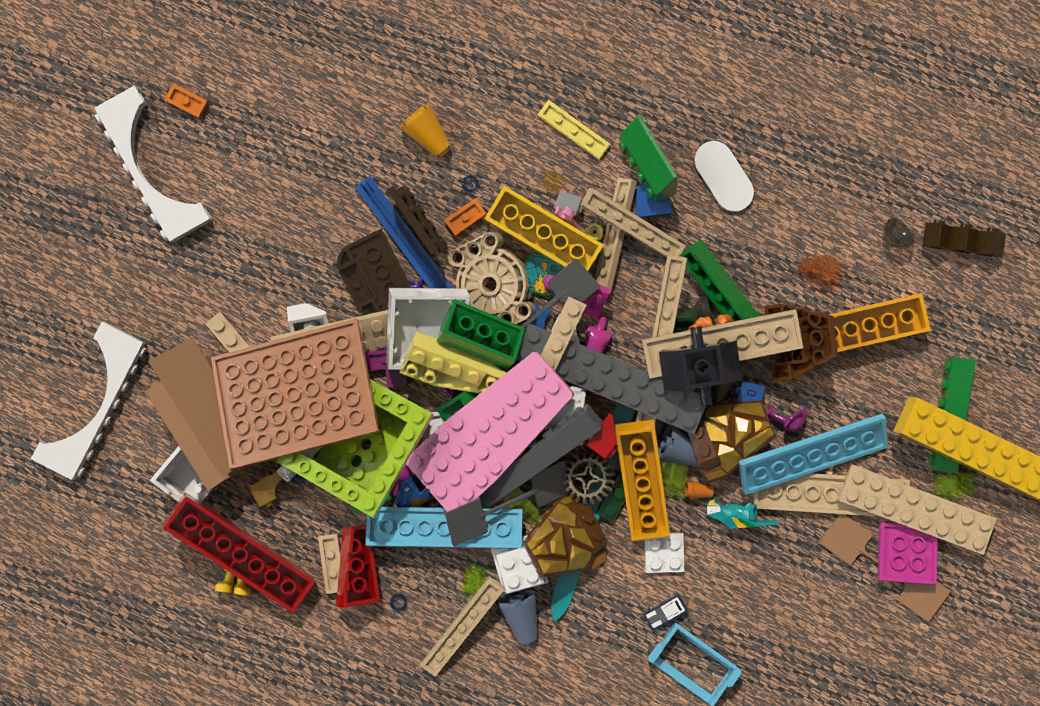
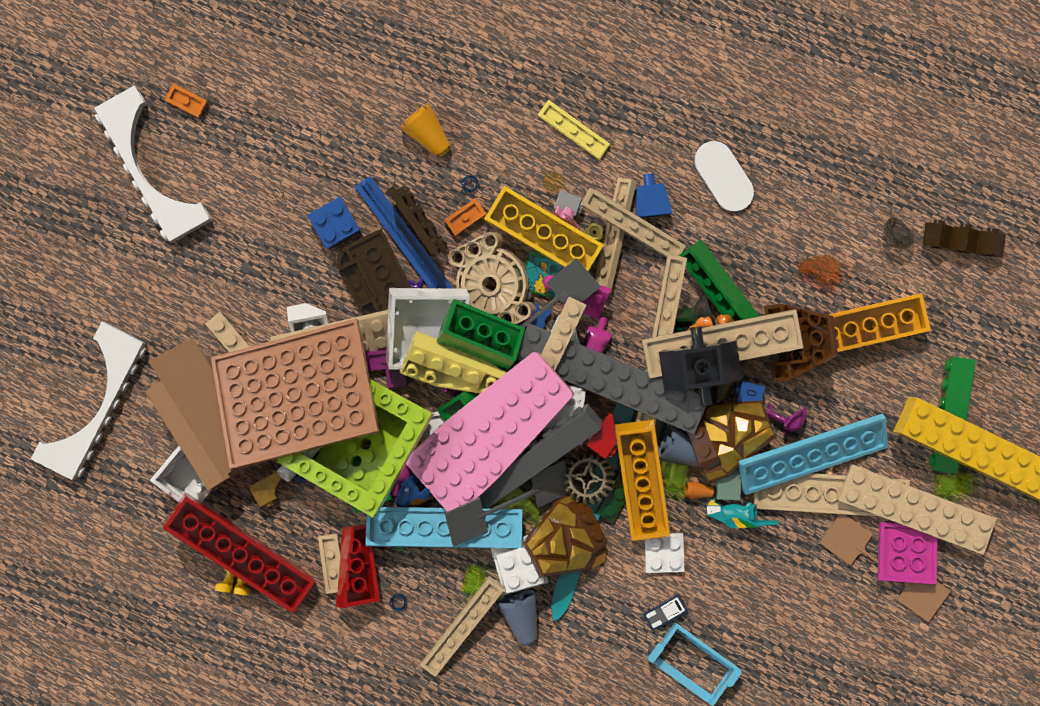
(334, 223): none -> blue brick
(648, 161): green slope -> none
(729, 487): none -> sand green panel

